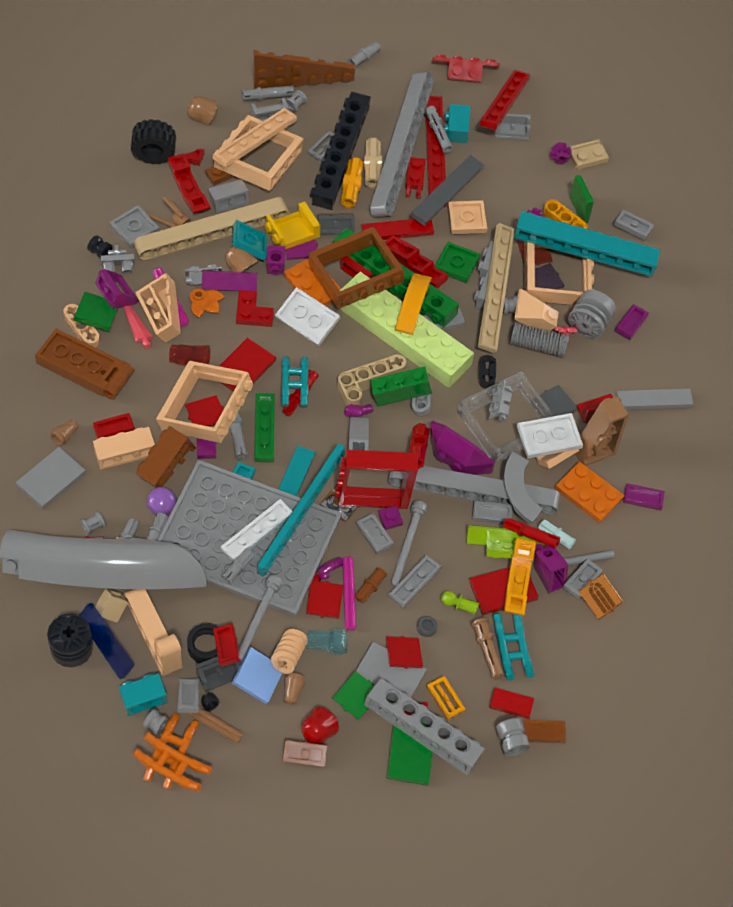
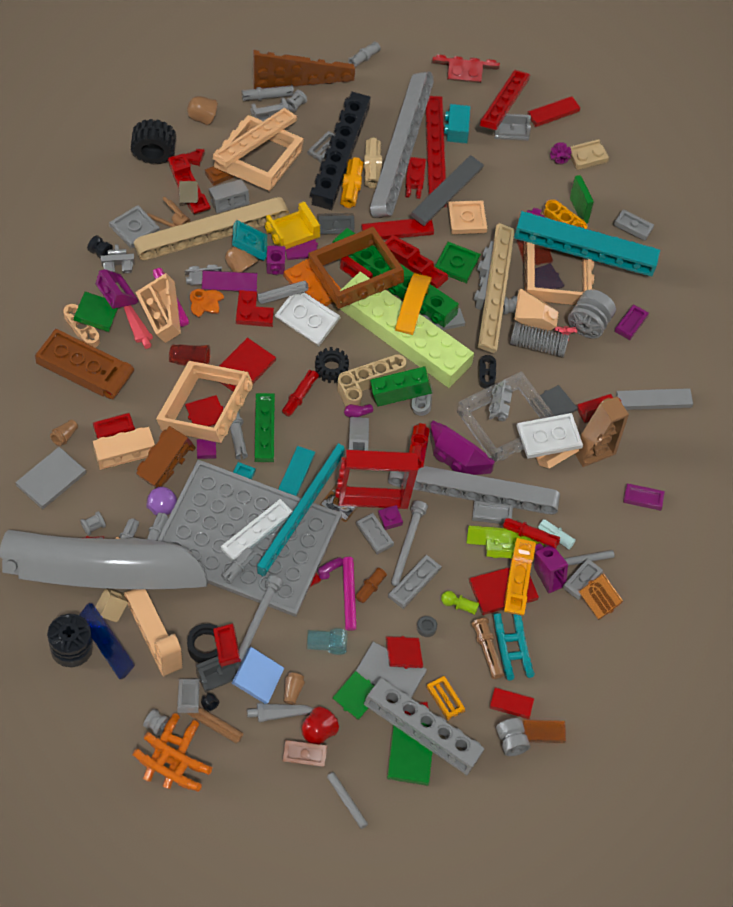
(143, 694): teal brick -> none
(188, 192): none -> dark tan panel
(277, 711): none -> light grey bar
(283, 292): none -> light grey axle
(286, 384): teal piece -> none
(289, 651): light nougat piece -> none
(324, 599): red piece -> none
(331, 356): none -> black tyre
(347, 800): none -> light grey bar
(432, 114): light grey pin -> none
(516, 490): light grey tile -> none
(554, 111): none -> red tile
(589, 492): orange plate -> none

